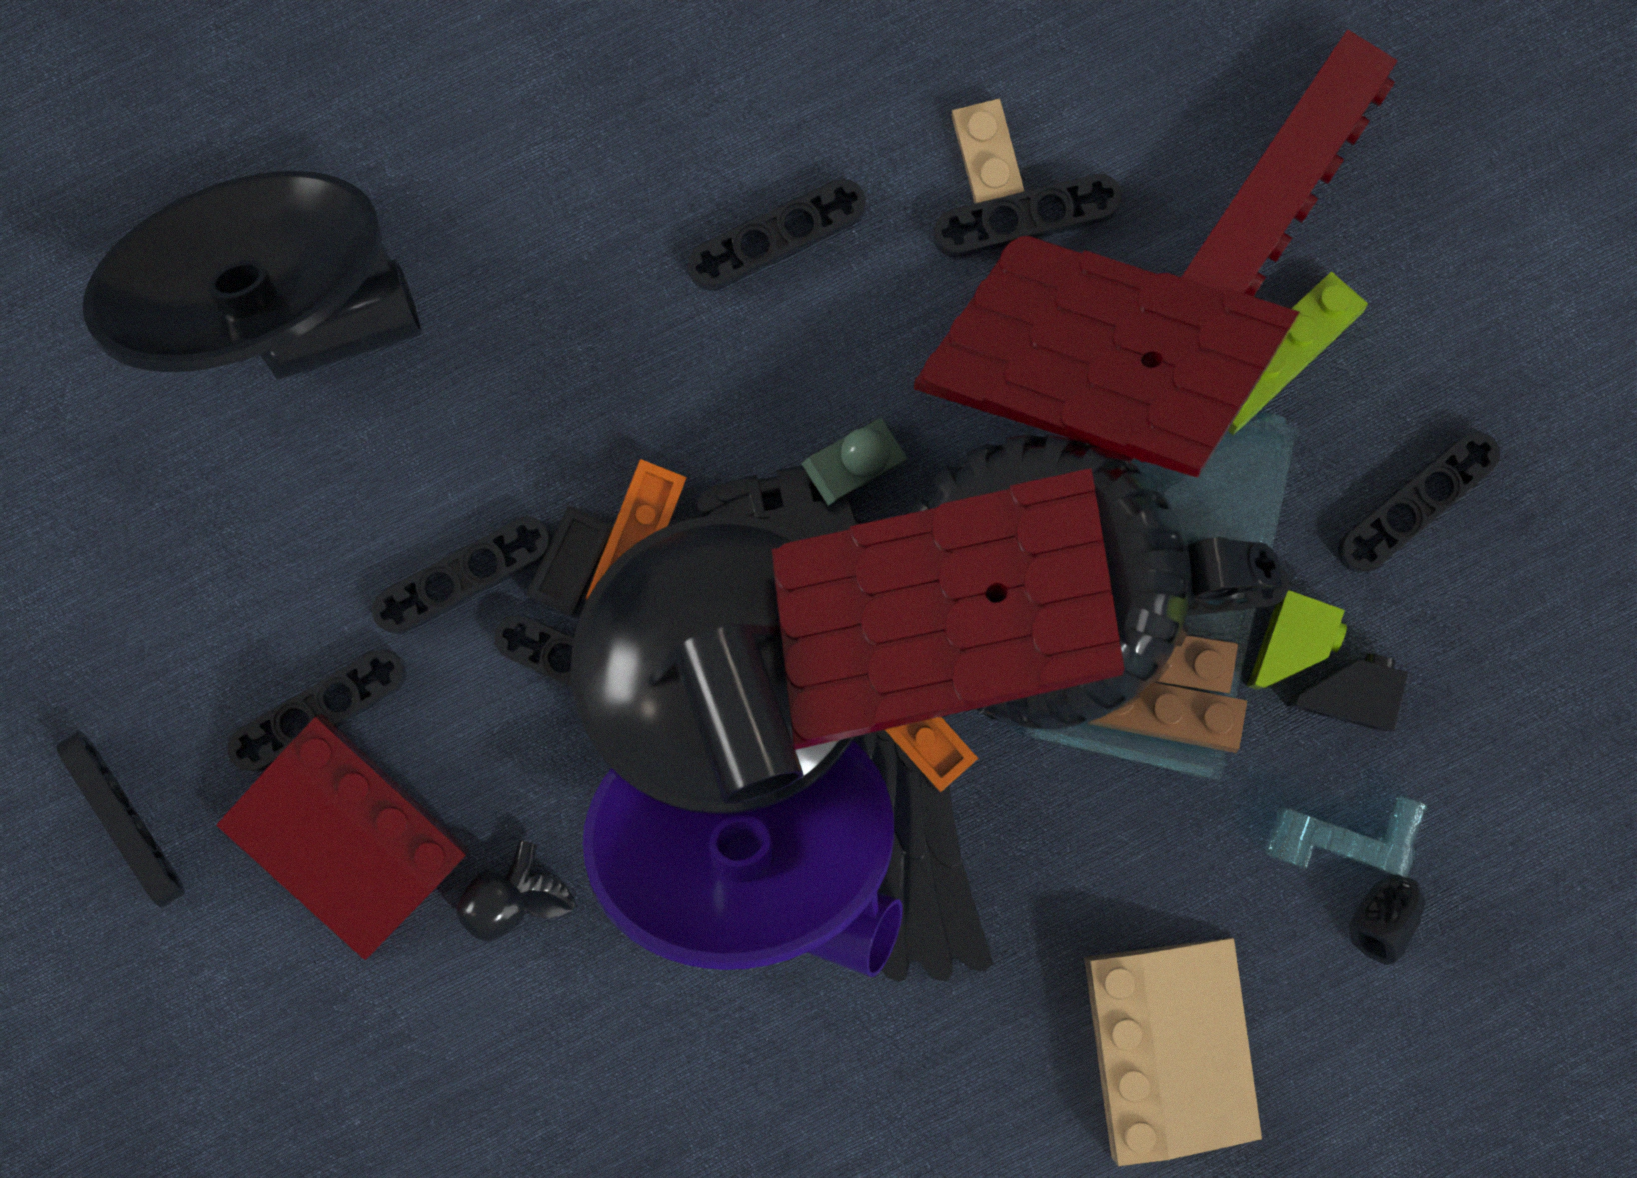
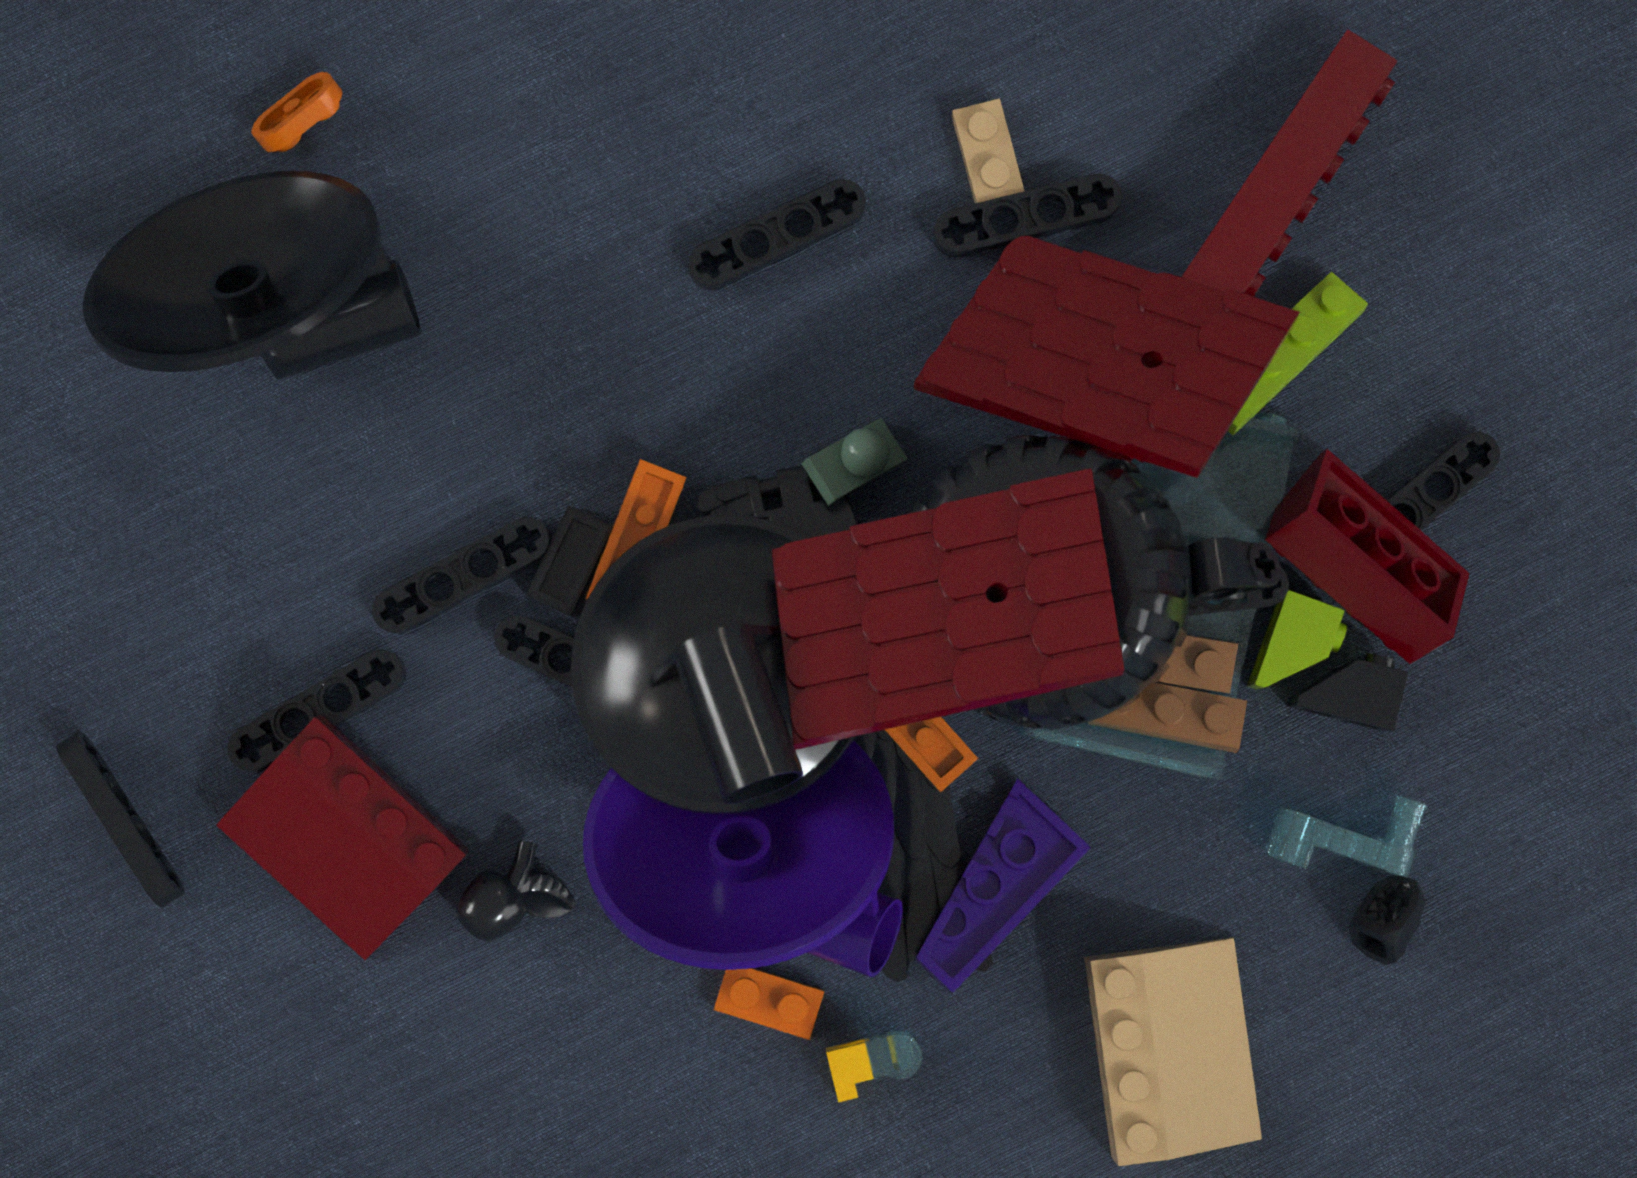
(296, 112): none -> orange plate
(770, 1001): none -> orange plate
(870, 1058): none -> leg
(1006, 879): none -> dark purple wing
(1369, 558): none -> dark red slope

